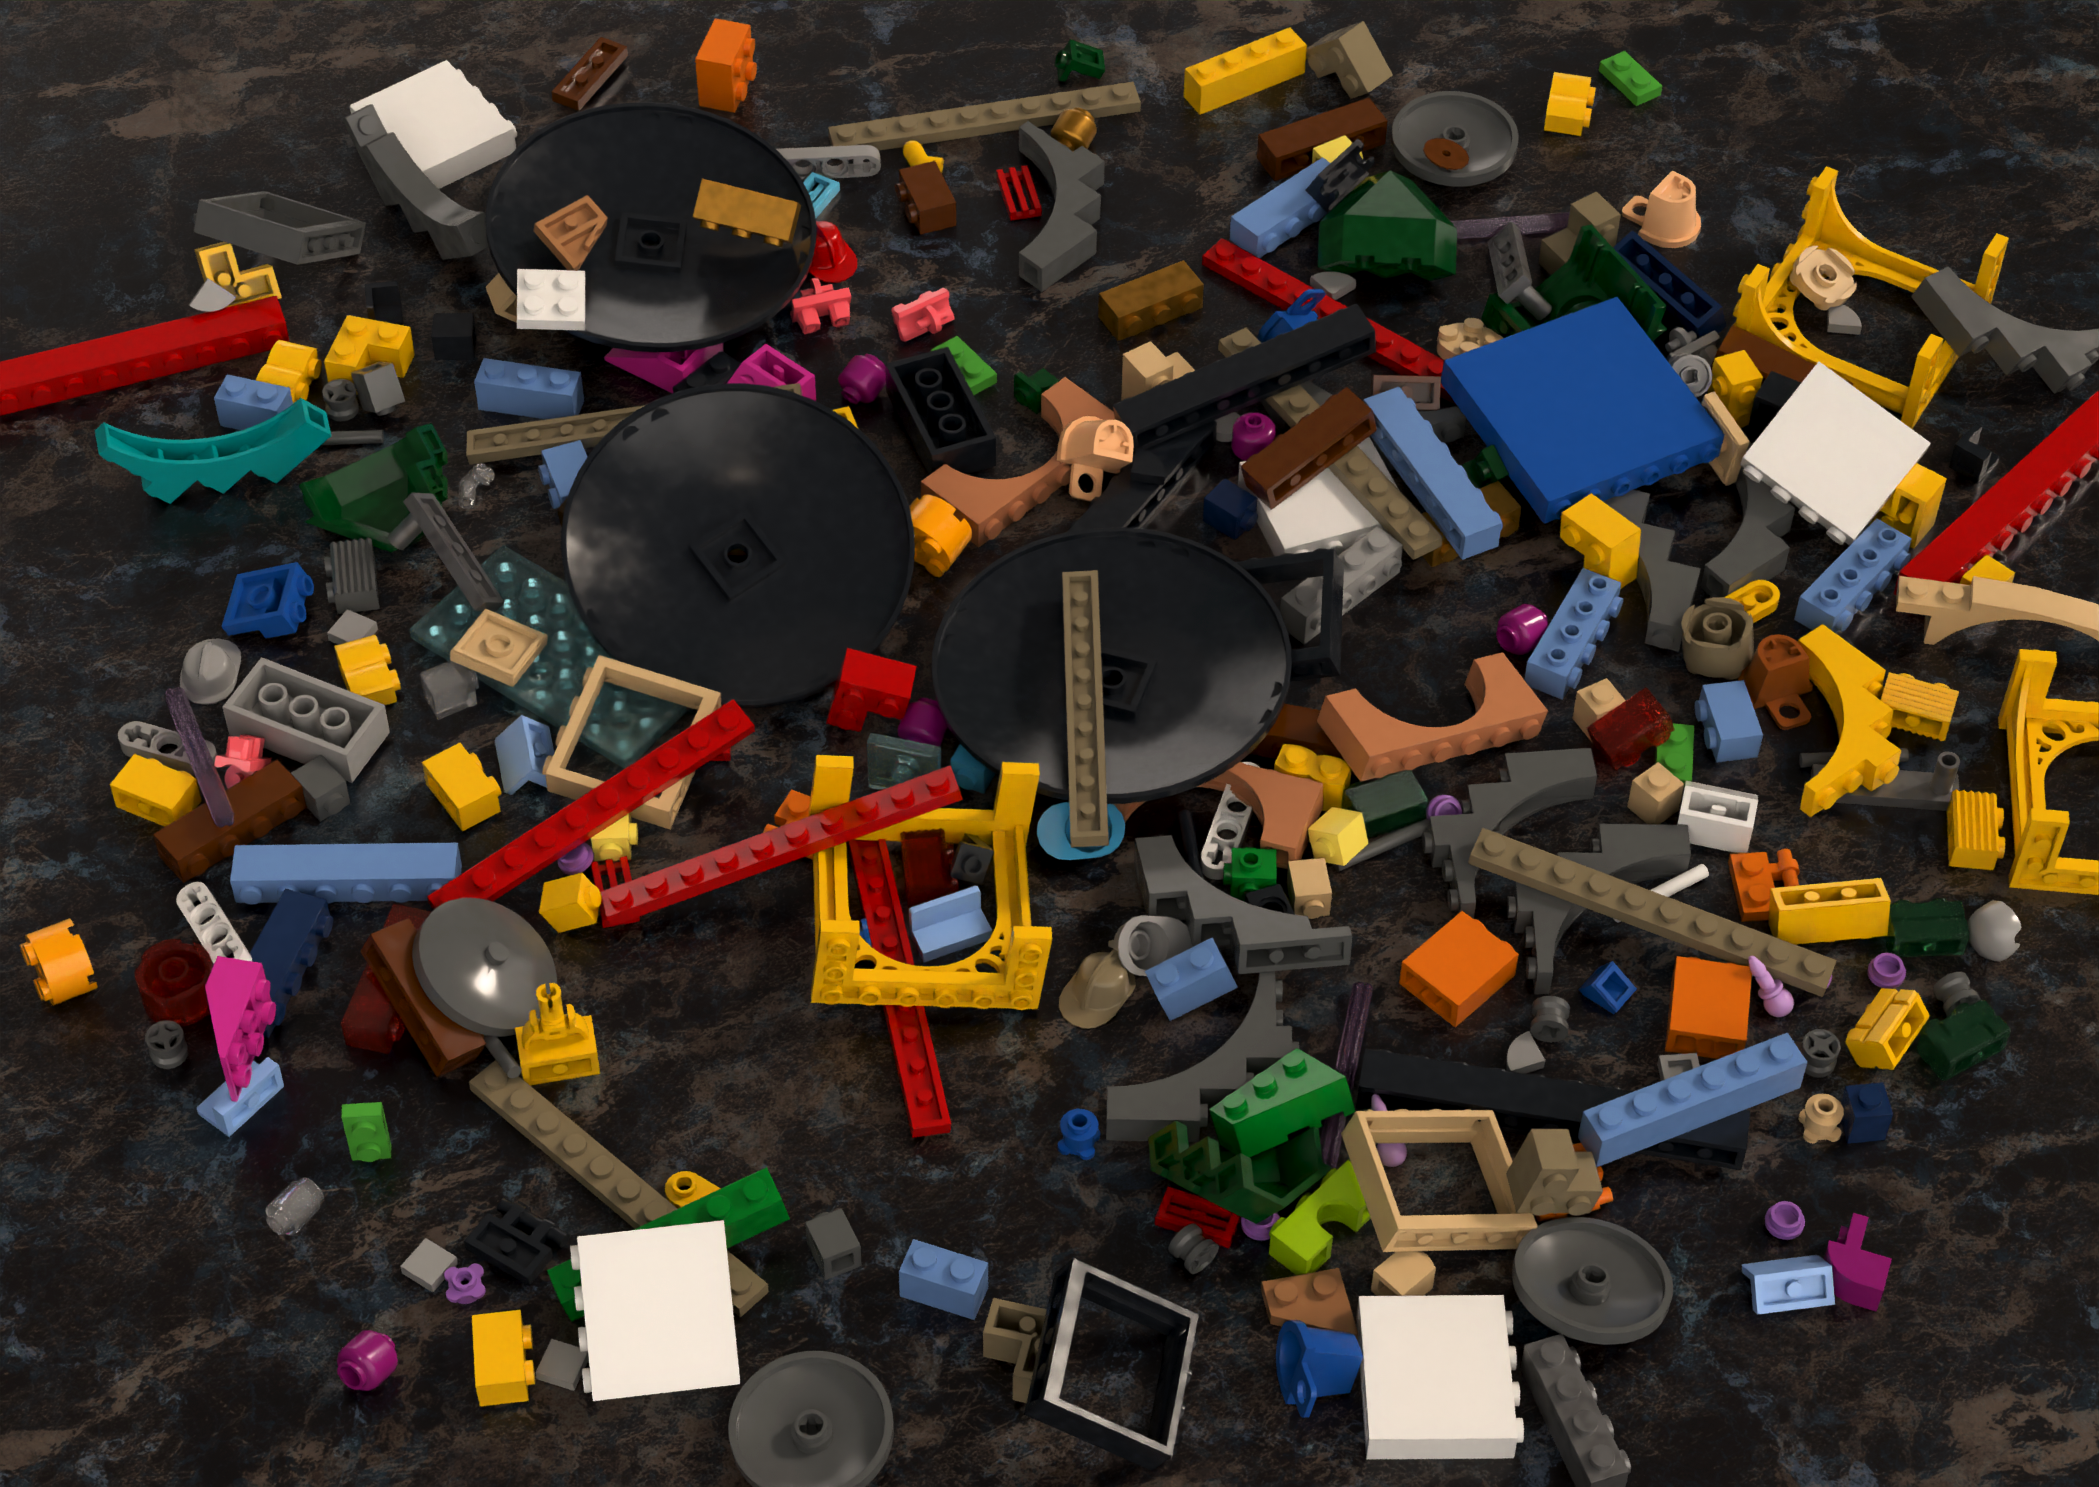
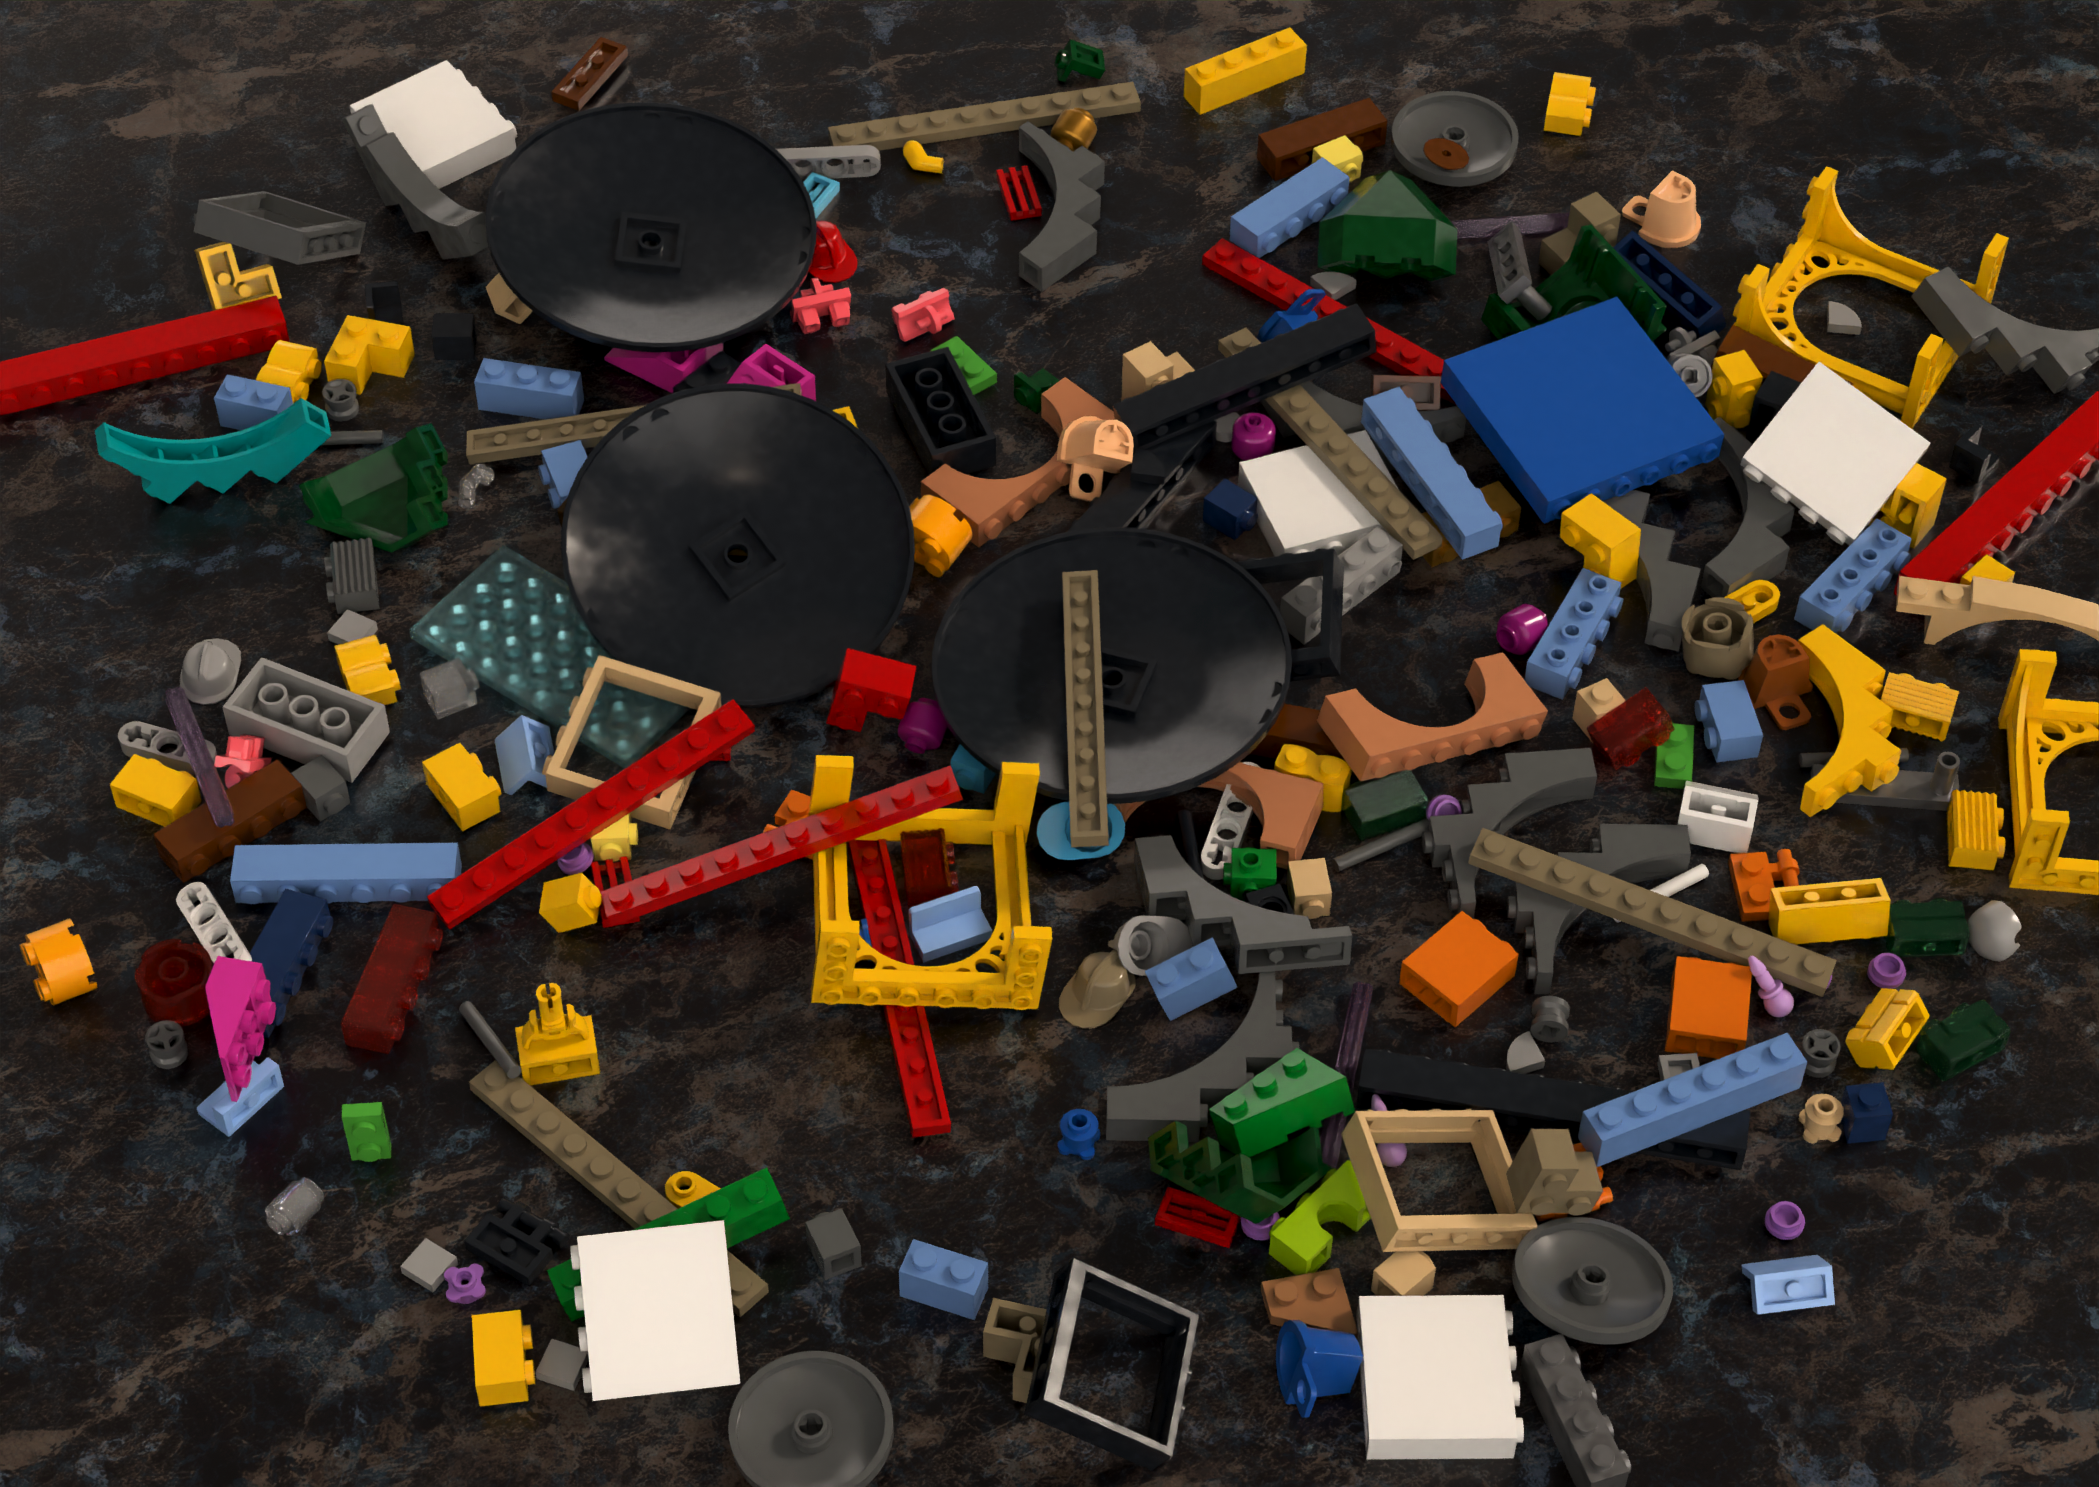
(211, 297): light grey tile -> none
(268, 601): blue plate -> none
(367, 1360): magenta head -> none
(378, 388): dark grey brick -> none
(429, 516): flat silver piece -> none
(438, 1037): reddish brown brick -> none
(482, 965): dark grey dish -> none
(498, 647): tan plate -> none
(550, 299): white plate -> none
(572, 231): medium nougat wing -> none
(725, 65): orange piece -> none
(746, 212): pearl gold brick -> none
(862, 379): magenta head -> none
(898, 760): clear light blue plate -> none
(926, 197): reddish brown brick -> none
(971, 859): black bracket -> none
(1150, 300): pearl gold brick -> none
(1193, 1248): dark grey wheel -> none
(1308, 448): reddish brown brick -> none
(1338, 836): light yellow brick -> none
(1340, 177): black hinge -> none
(1352, 56): dark tan brick -> none
(1463, 337): tan plate -> none
(1486, 468): dark green bracket -> none
(1608, 987): blue slope -> none
(1630, 78): bright green plate -> none
(1655, 795): tan brick -> none
(1734, 443): tan plate -> none
(1823, 292): tan plate -> none
(1857, 1274): magenta brick -> none
(1954, 990): dark grey wheel -> none

